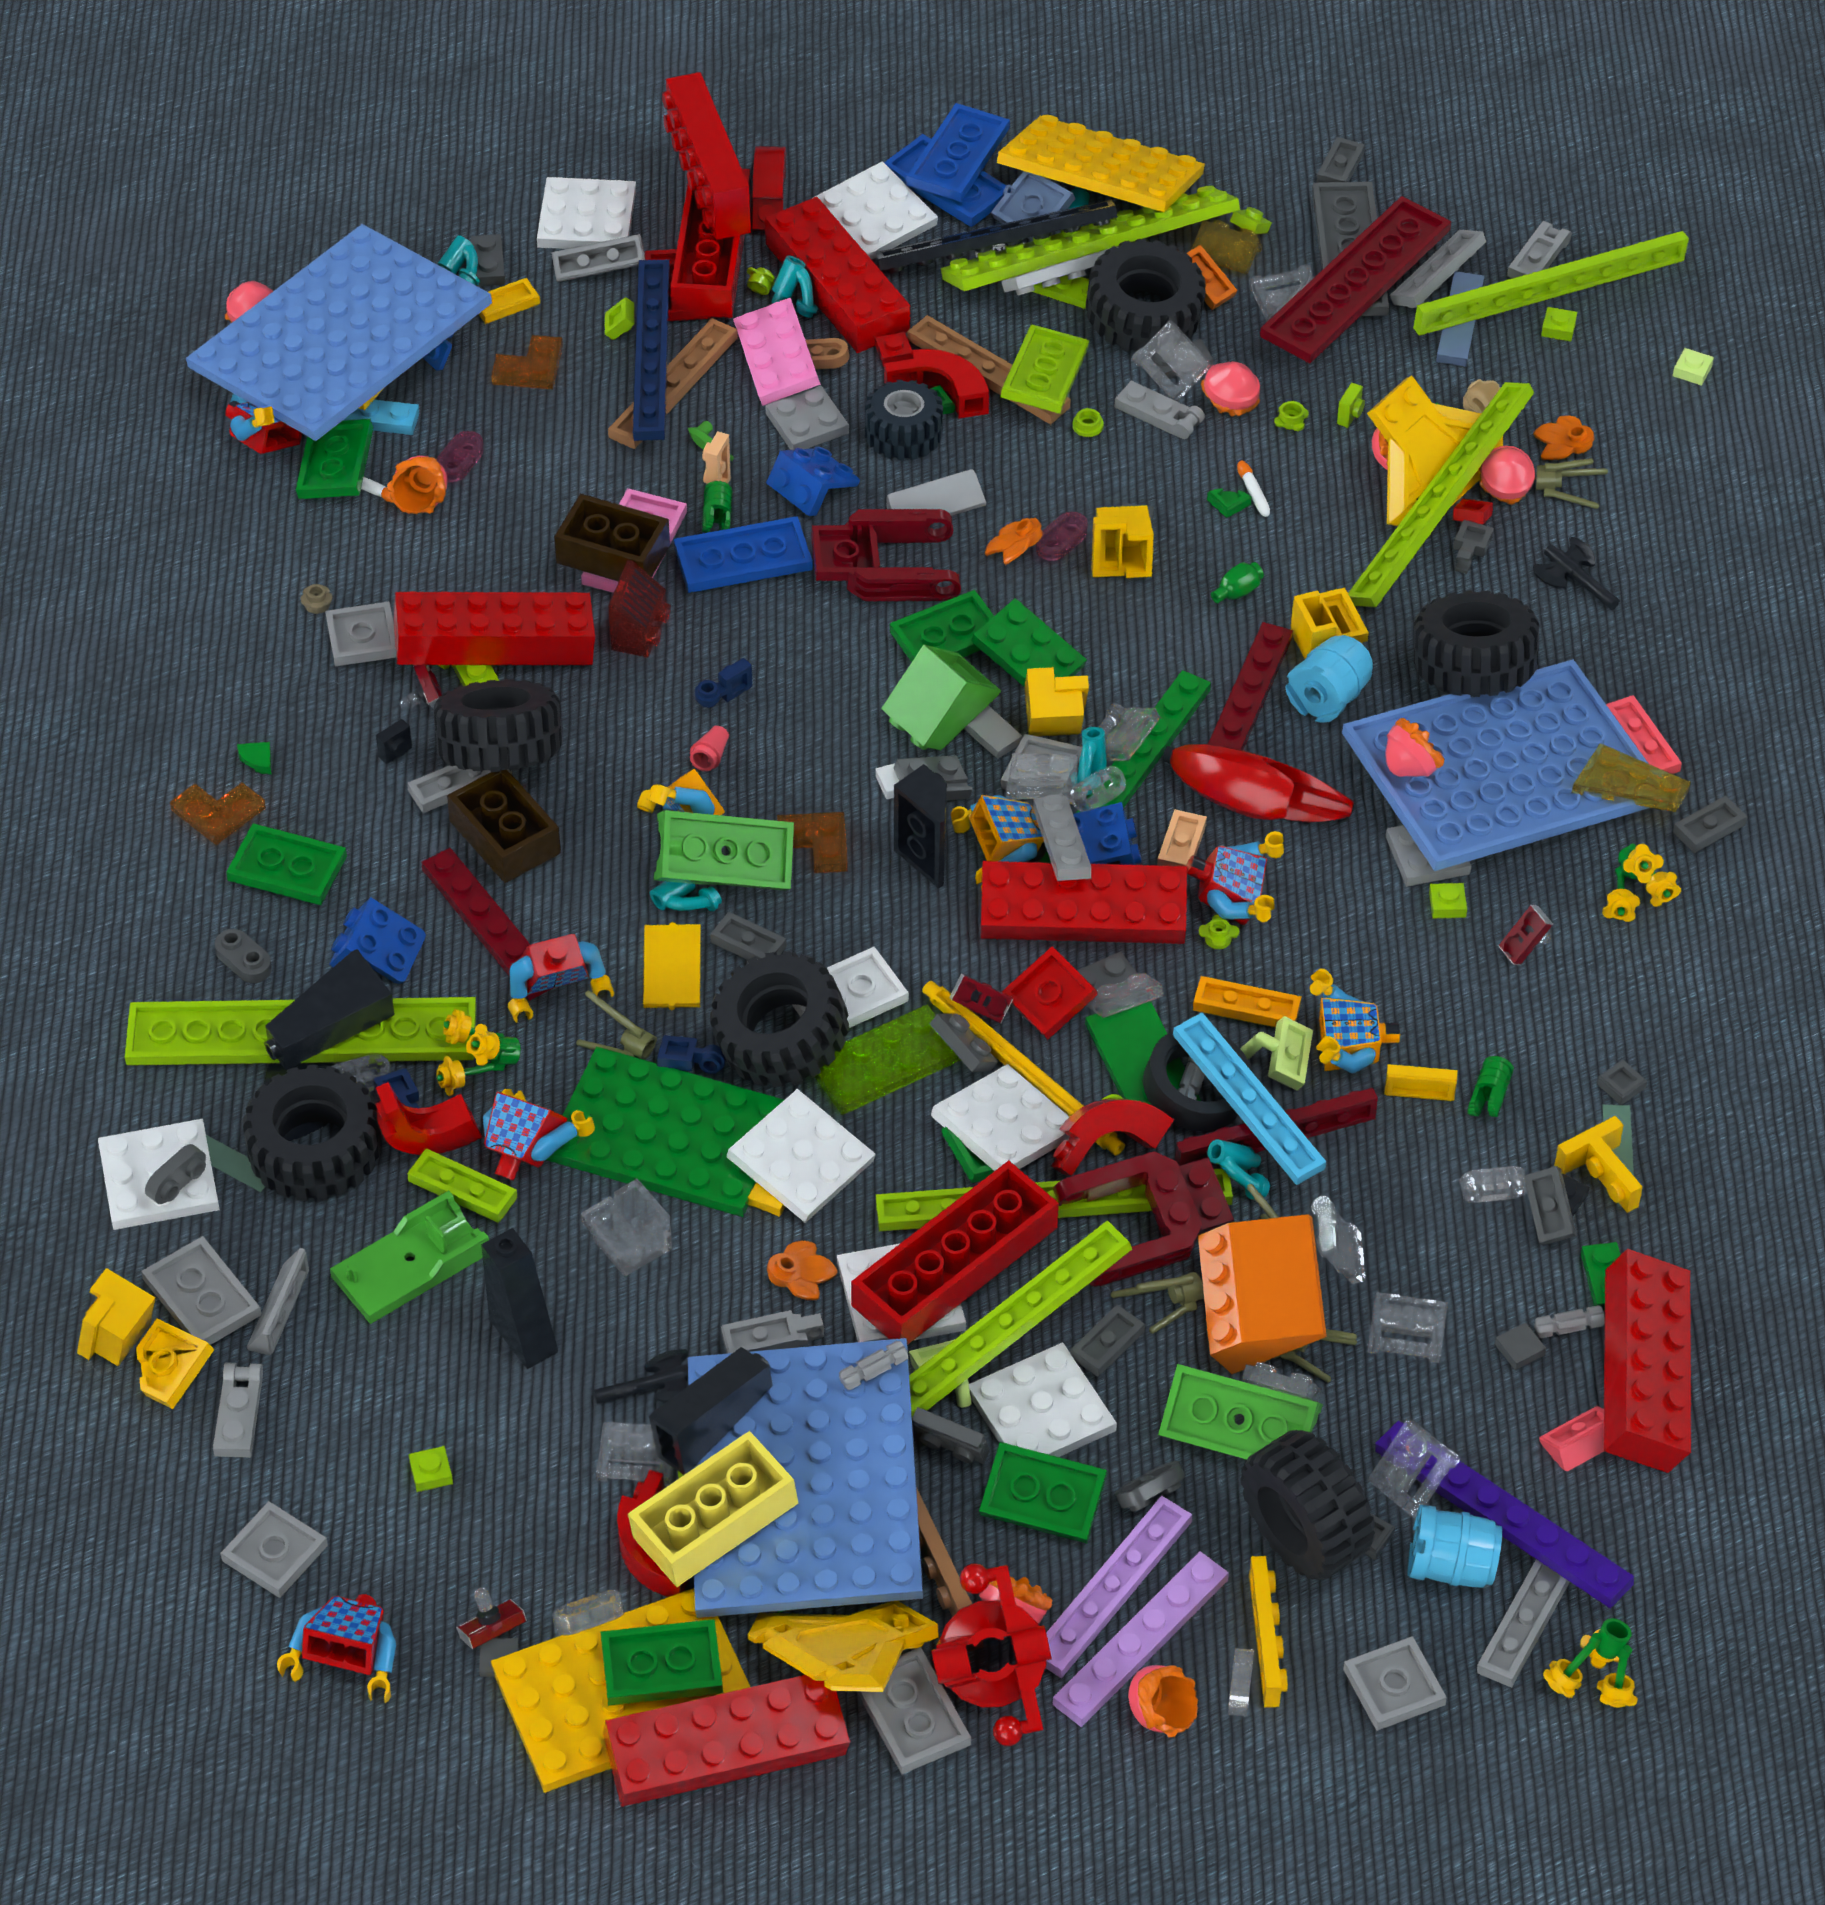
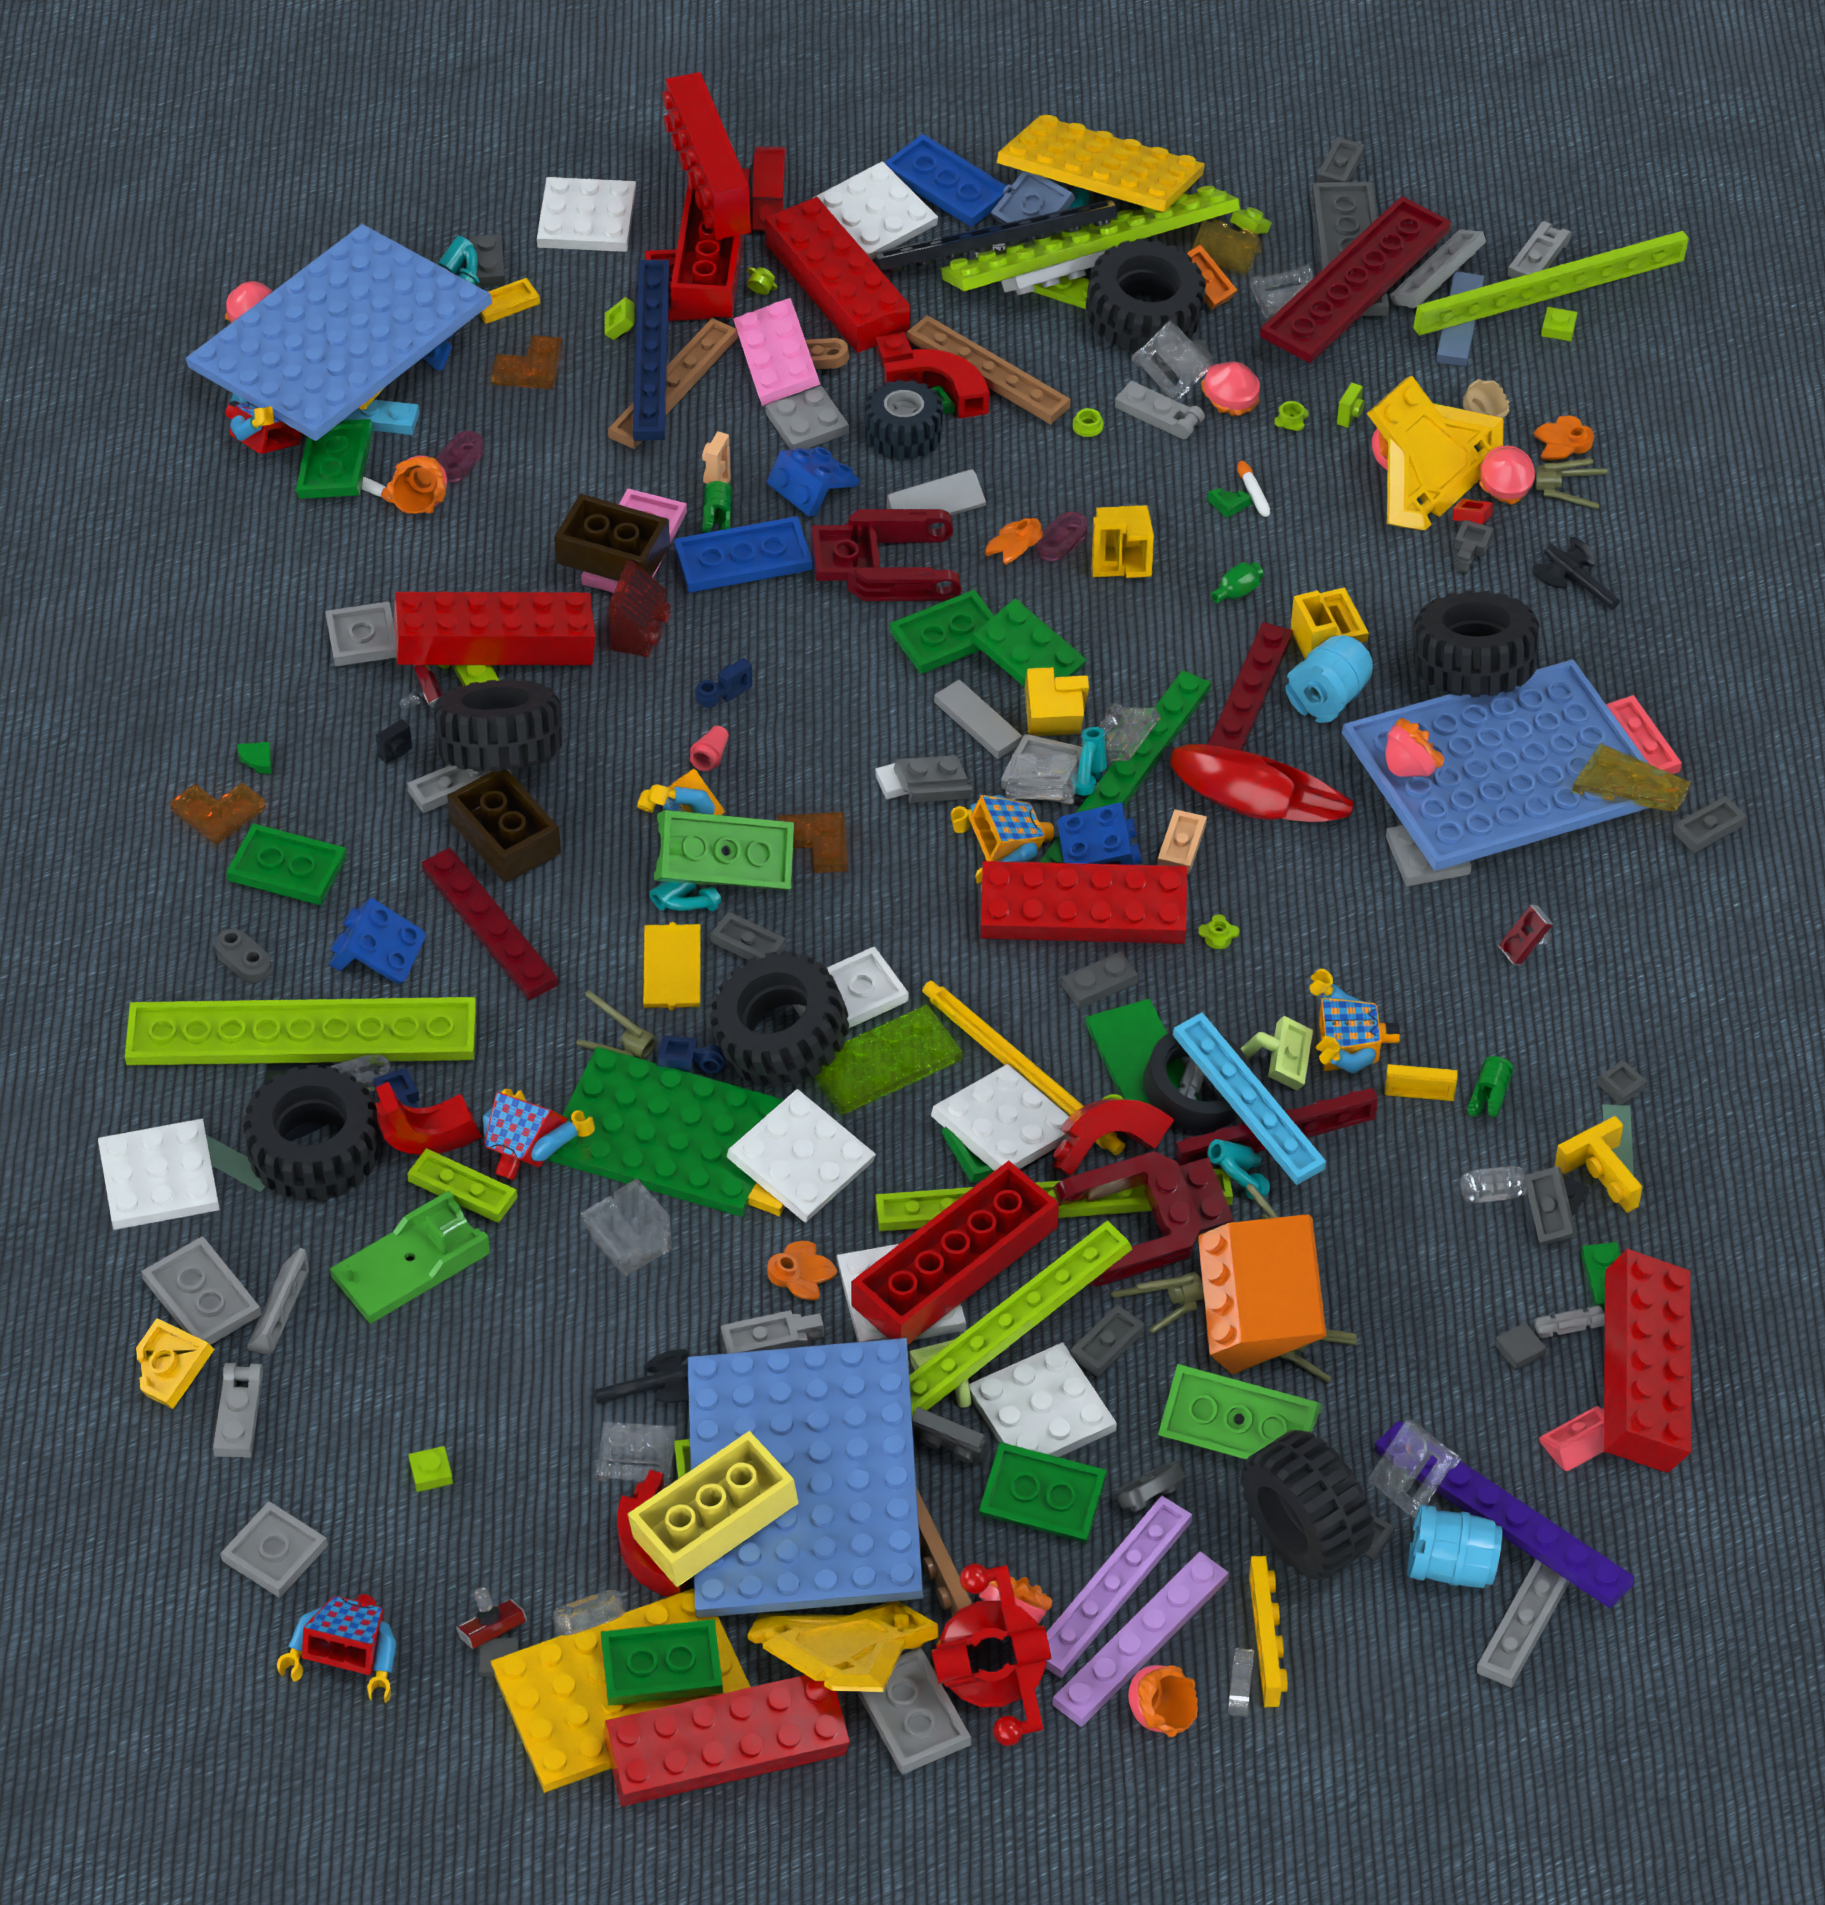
(114, 1318): yellow plate -> none
(175, 1174): dark grey plate -> none
(316, 598): dark tan plate -> none
(329, 1012): black slope -> none
(481, 1044): yellow plant -> none
(517, 1298): black slope -> none
(554, 965): torso -> none
(598, 258): light grey slope -> none
(700, 435): bright green bar -> none
(708, 1408): black slope -> none
(790, 274): teal plant -> none
(873, 1365): light grey axle -> none
(921, 822): black slope -> none
(938, 697): bright green slope -> none
(958, 152): blue plate -> none
(970, 1049): dark grey plate -> none
(981, 998): dark red piece -> none
(1045, 368): lime tile -> none
(1050, 992): red plate -> none
(1062, 838): light grey plate -> none
(1101, 794): clear beam -> none
(1126, 994): clear plate -> none
(1235, 877): torso -> none
(1244, 1002): light orange plate -> none
(1267, 1376): clear plate -> none
(1339, 1241): clear plate -> none
(1394, 1683): light grey plate -> none
(1408, 1317): clear plate -> none
(1440, 494): lime plate -> none
(1448, 900): lime plate -> none
(1603, 1647): plant -> none
(1639, 864): yellow plant -> none
(1693, 366): yellowish green plate -> none

